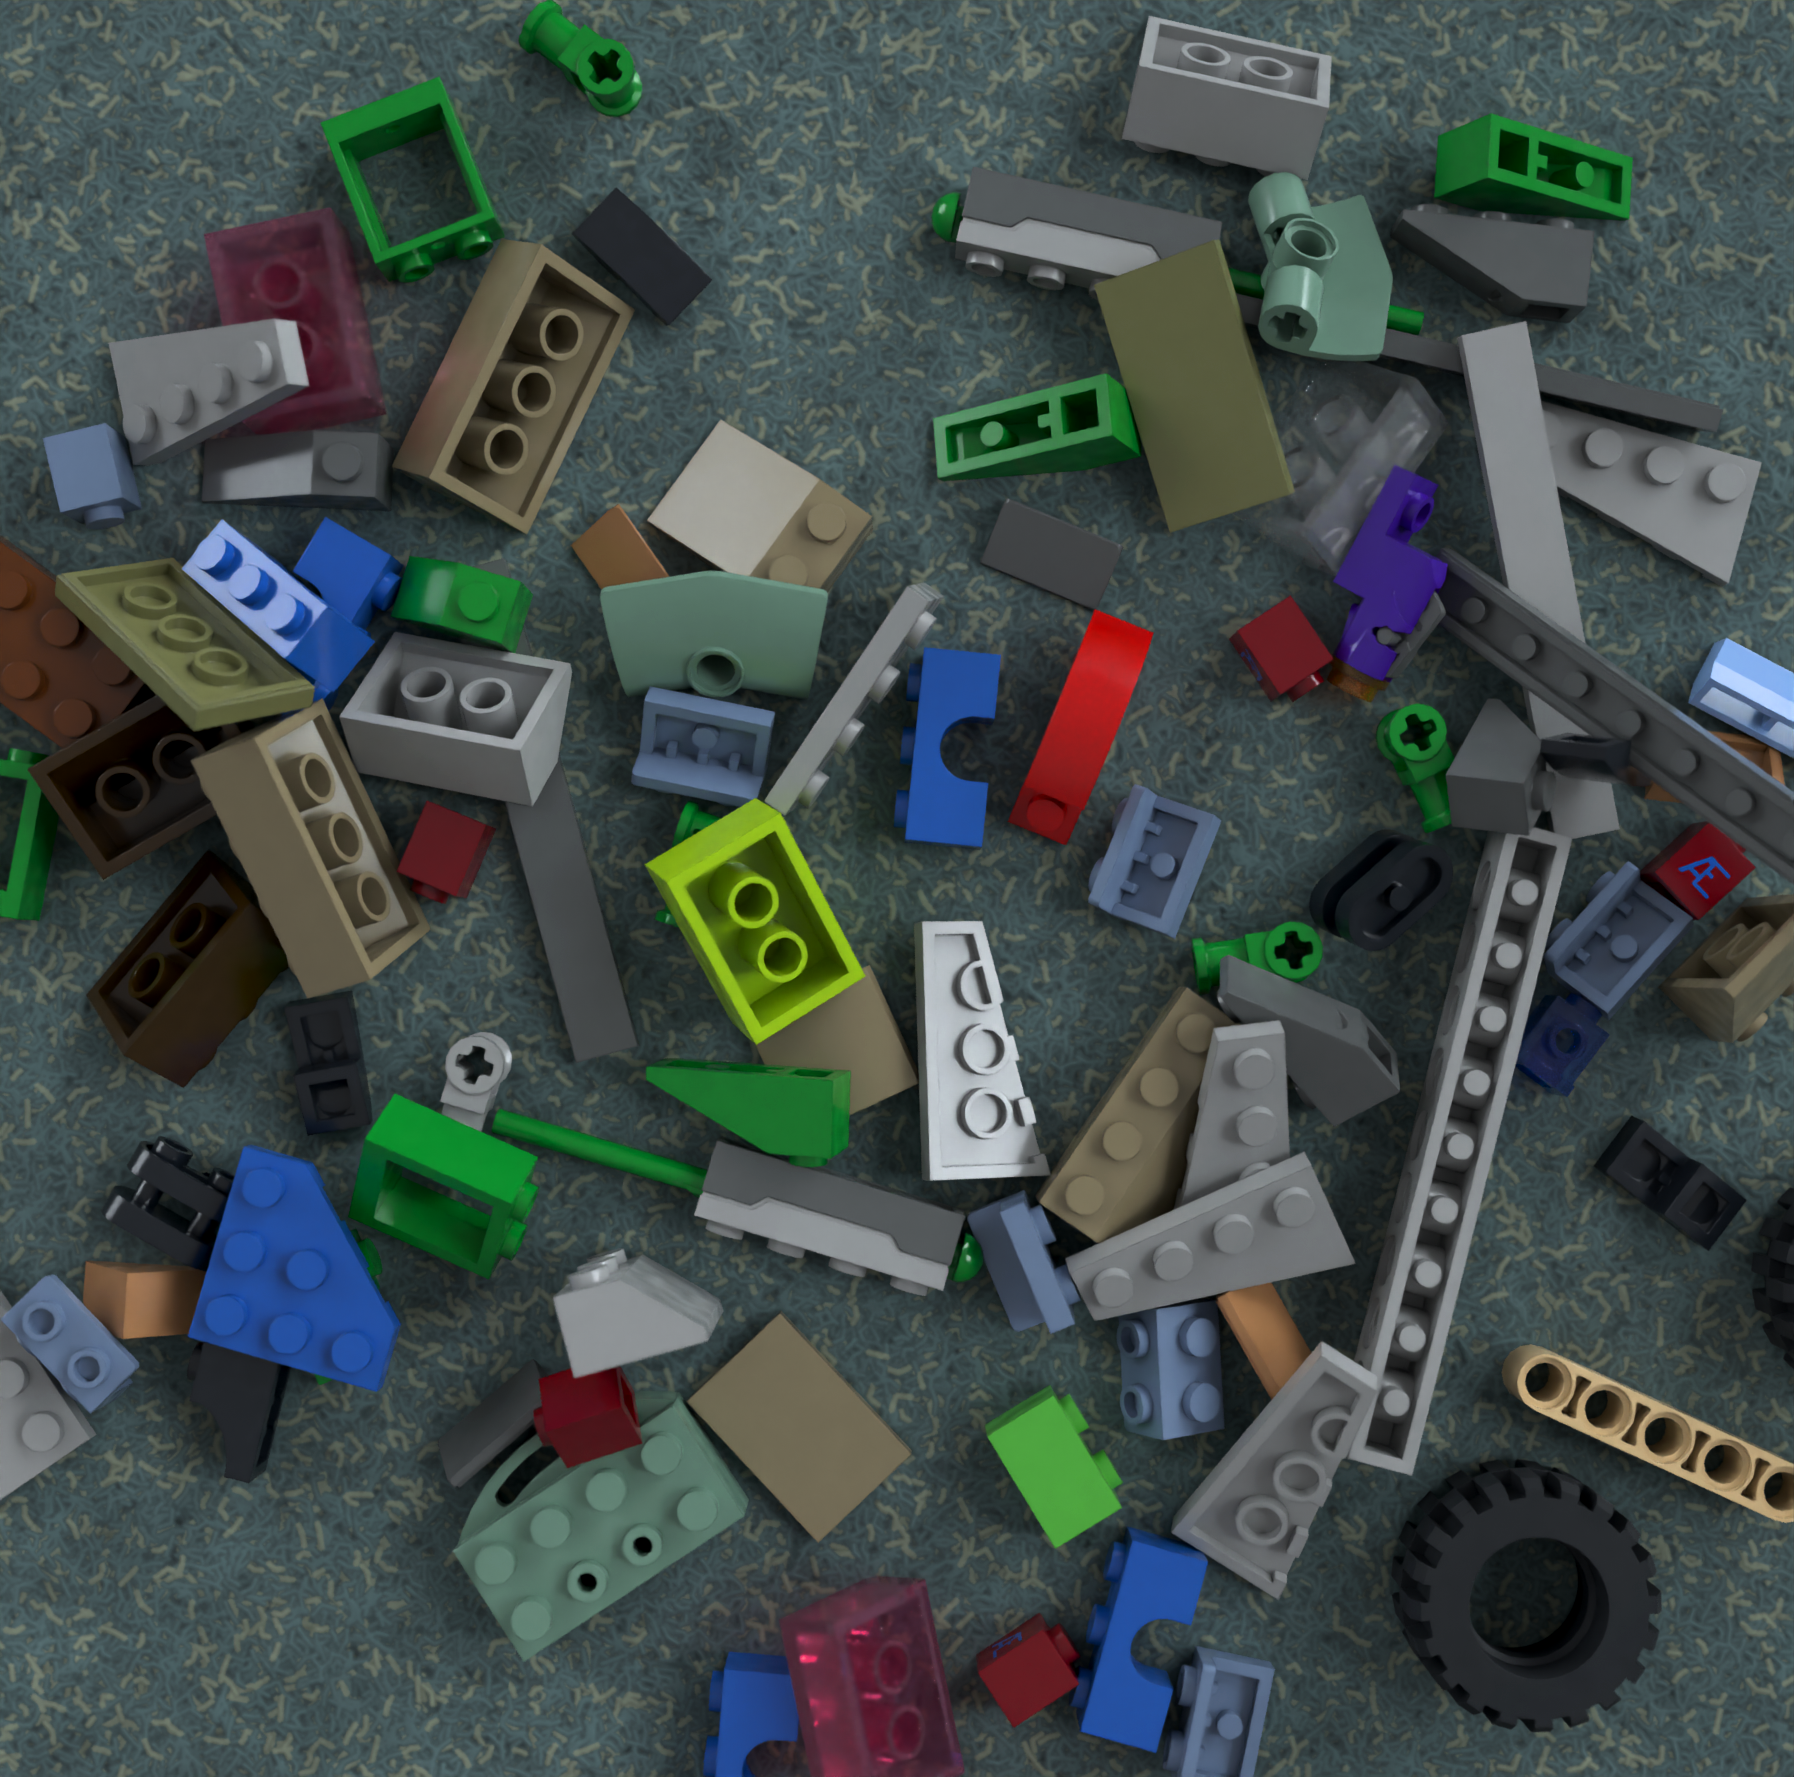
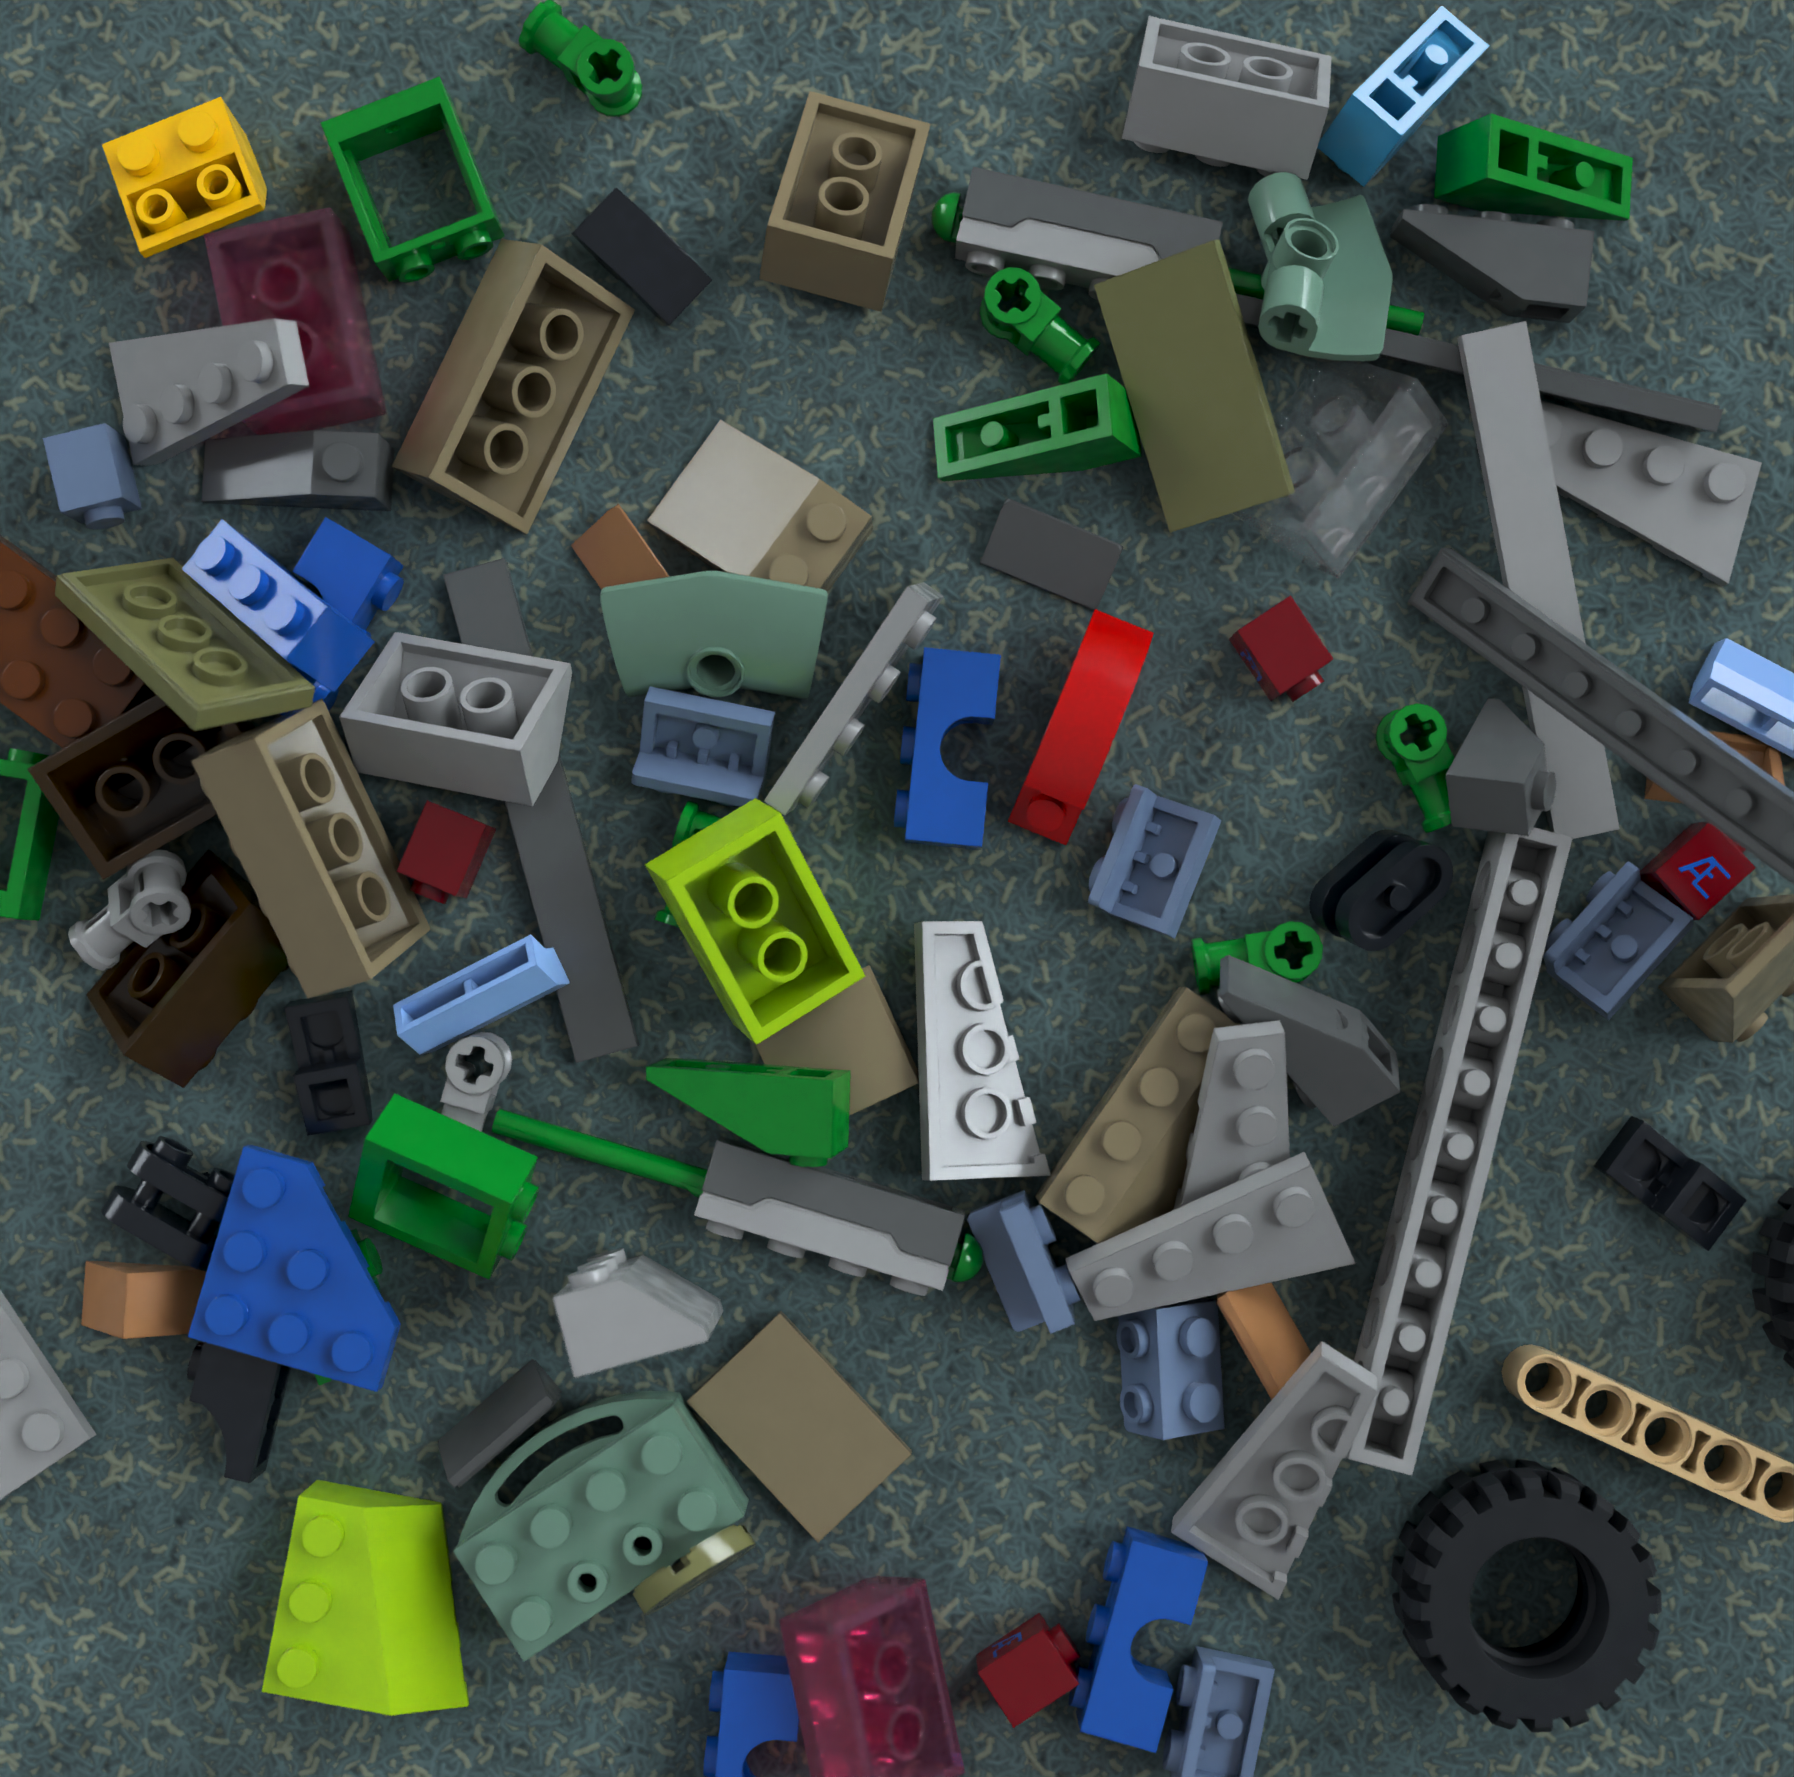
(71, 1344): sand blue bracket -> none
(140, 909): none -> light grey connector
(186, 176): none -> yellow slope
(367, 1605): none -> lime wedge
(463, 602): green slope -> none
(478, 995): none -> light blue piece
(587, 1415): dark red brick -> none
(694, 1568): none -> olive tile
(843, 201): none -> dark tan slope
(1035, 324): none -> green connector
(1054, 1465): bright green brick -> none
(1396, 589): dark purple plate -> none
(1400, 96): none -> dark azure slope
(1538, 1050): clear blue brick -> none
(1592, 759): black slope -> none

